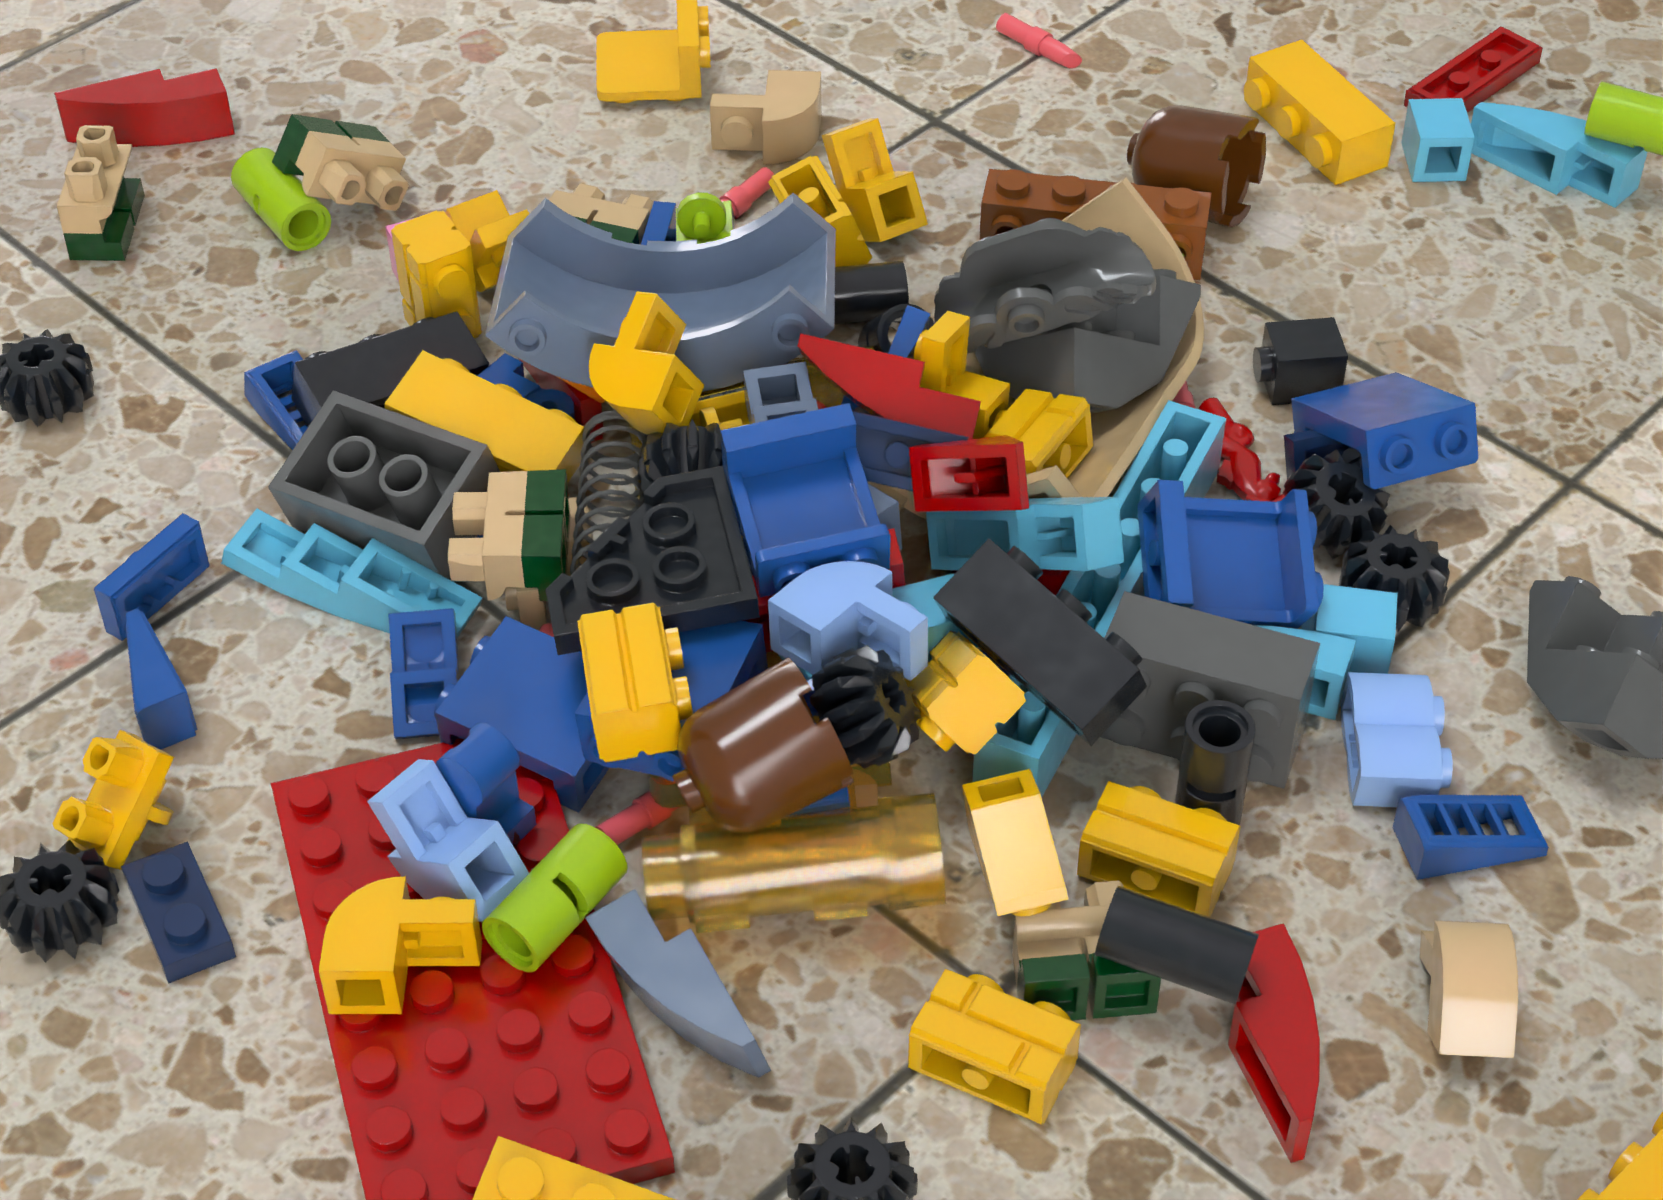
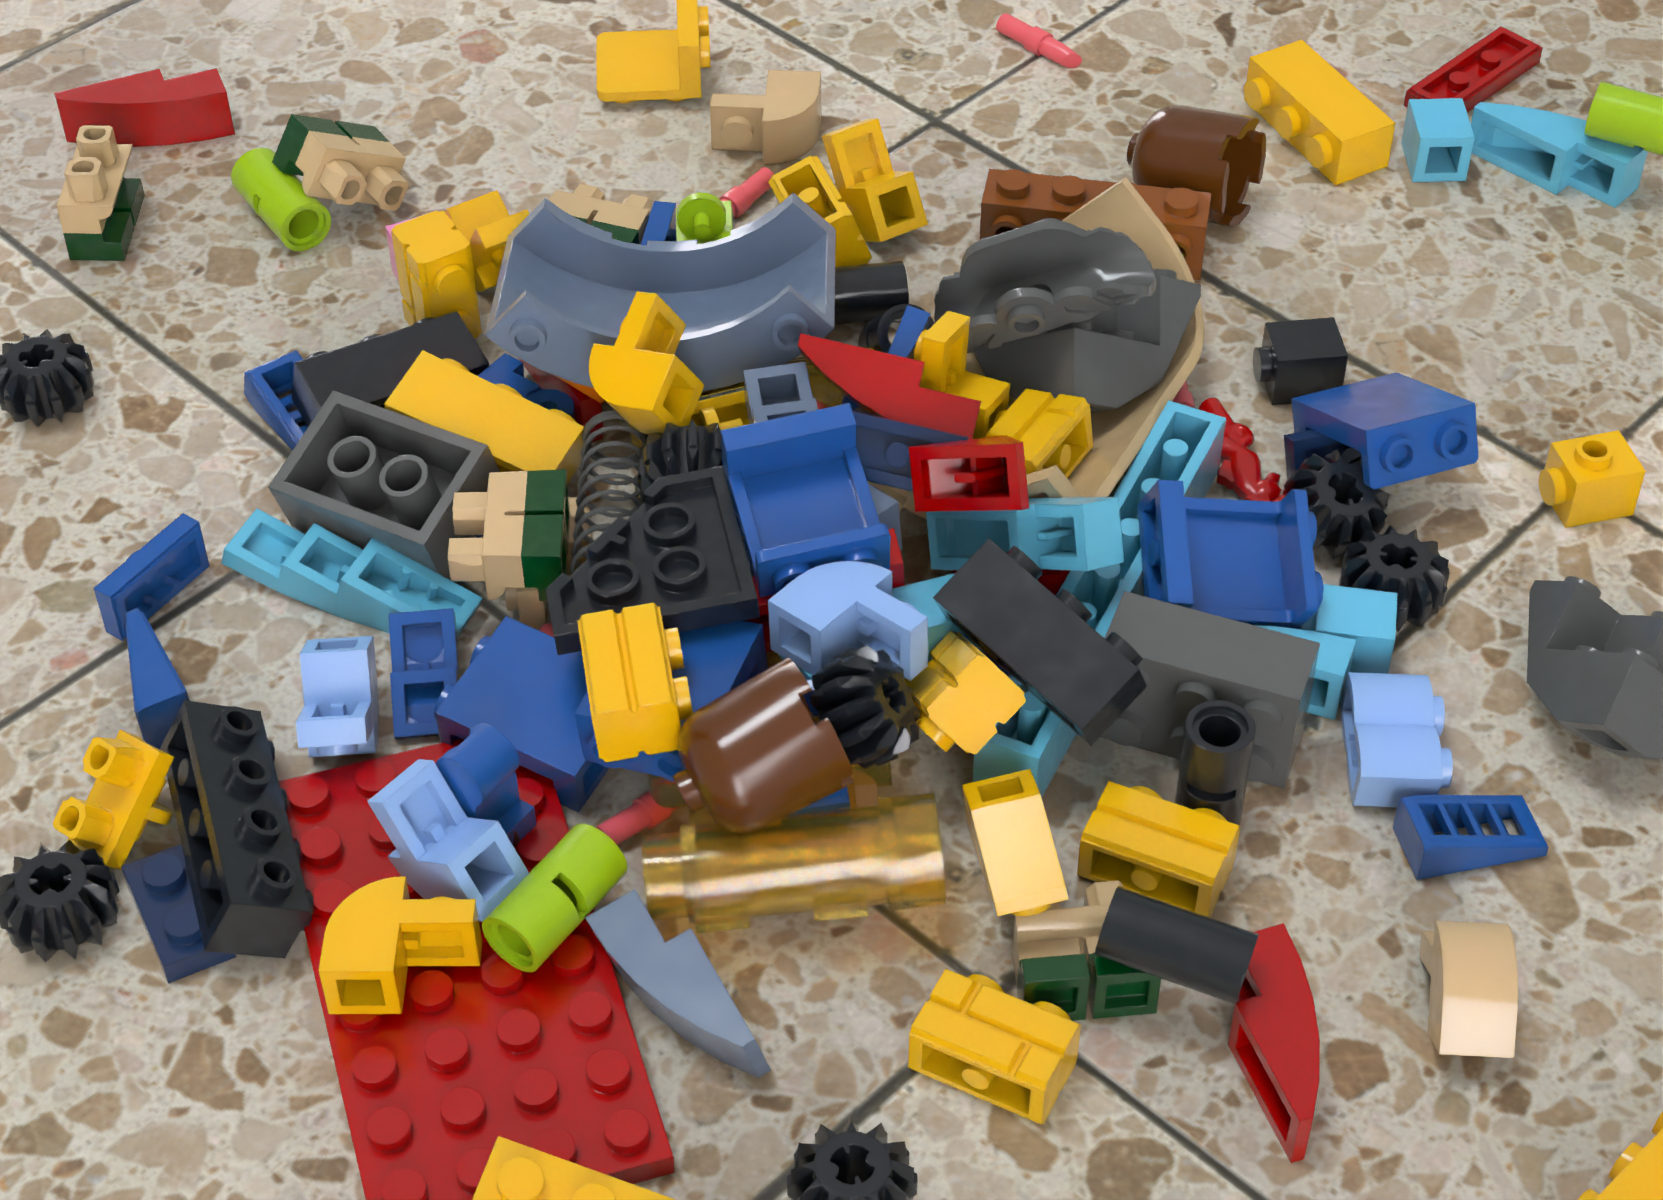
(235, 831): none -> black brick
(339, 697): none -> light blue brick
(1591, 479): none -> yellow brick

